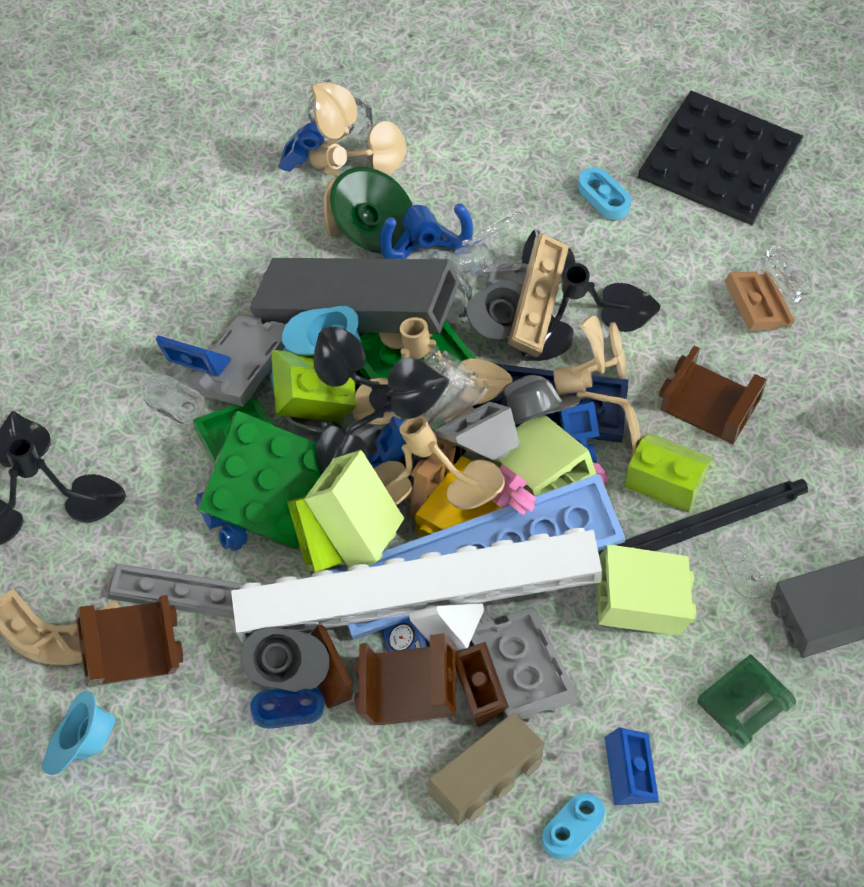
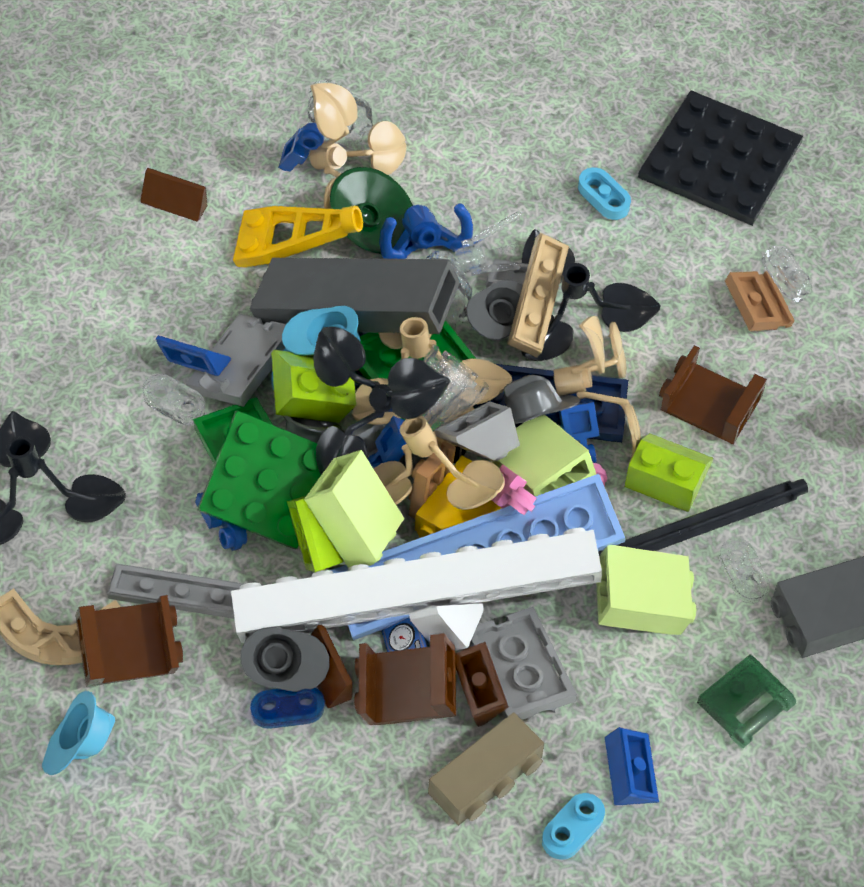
(174, 195): none -> reddish brown slope
(258, 226): none -> yellow plate

